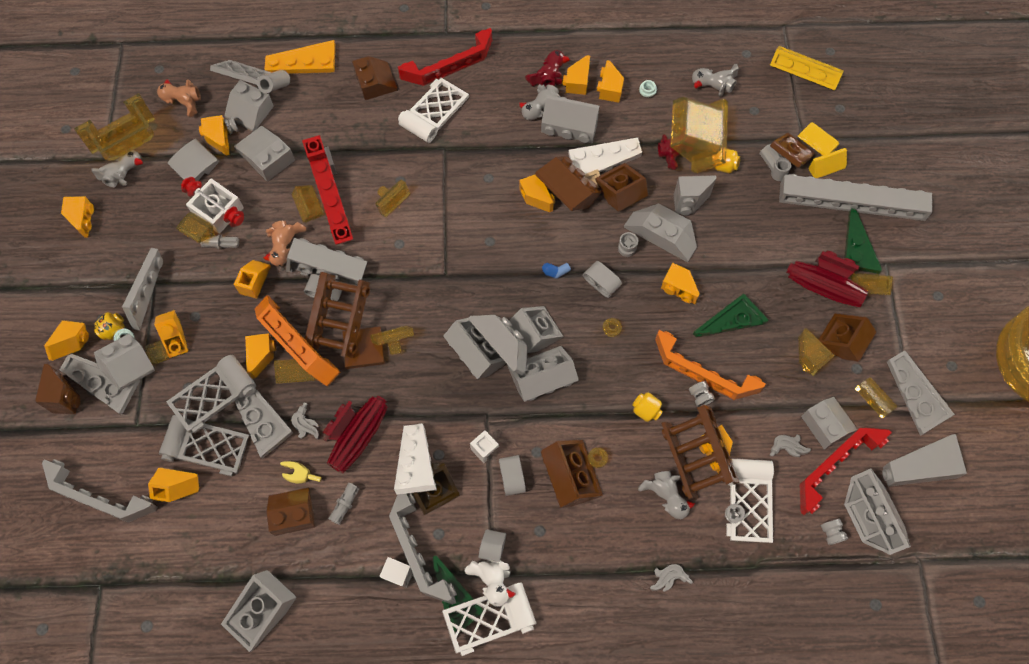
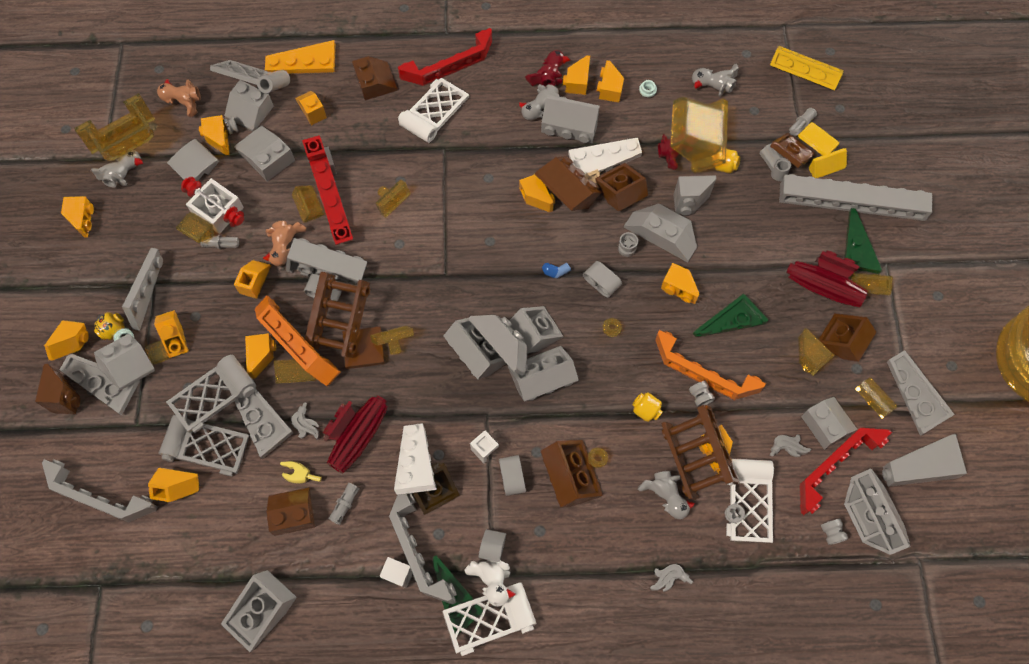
(311, 107): none -> light orange slope
(802, 121): none -> light grey axle

